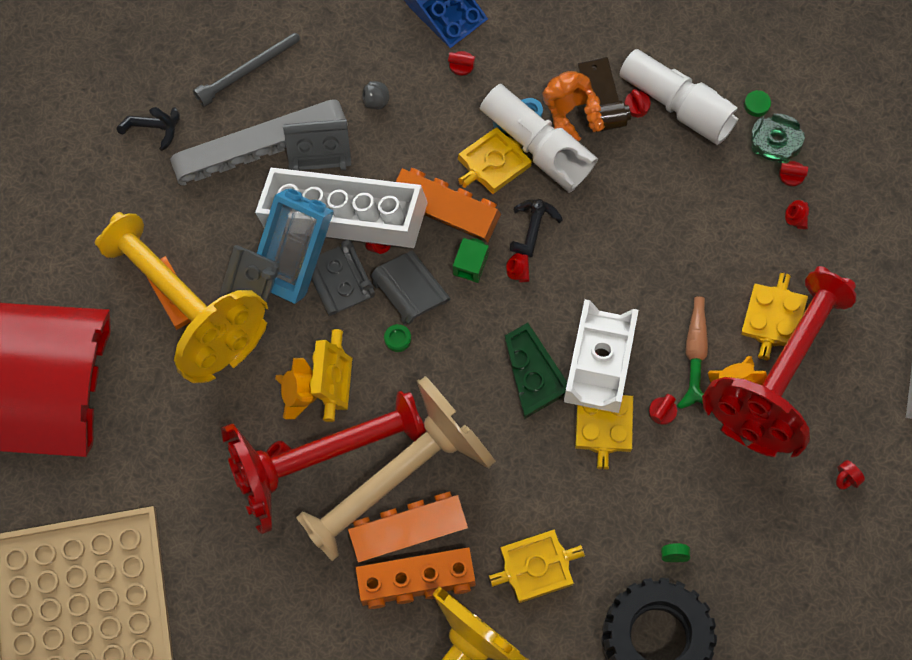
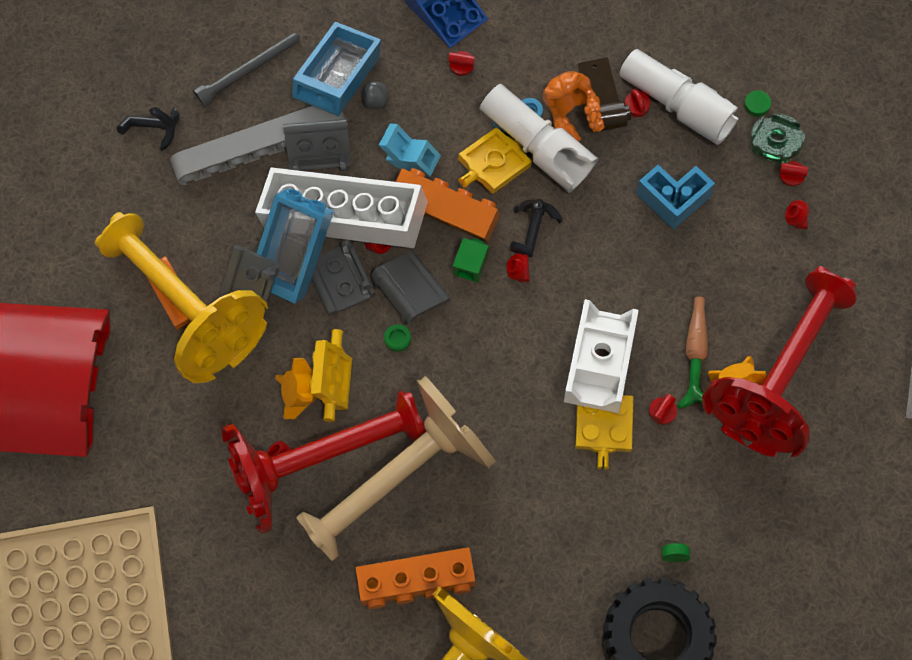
(336, 68): none -> dark azure piece
(407, 528): orange brick -> none
(408, 152): none -> medium azure brick
(534, 371): dark green wing -> none
(536, 566): yellow plate -> none
(674, 199): none -> dark azure brick
(773, 315): yellow plate -> none
(851, 473): red tile -> none

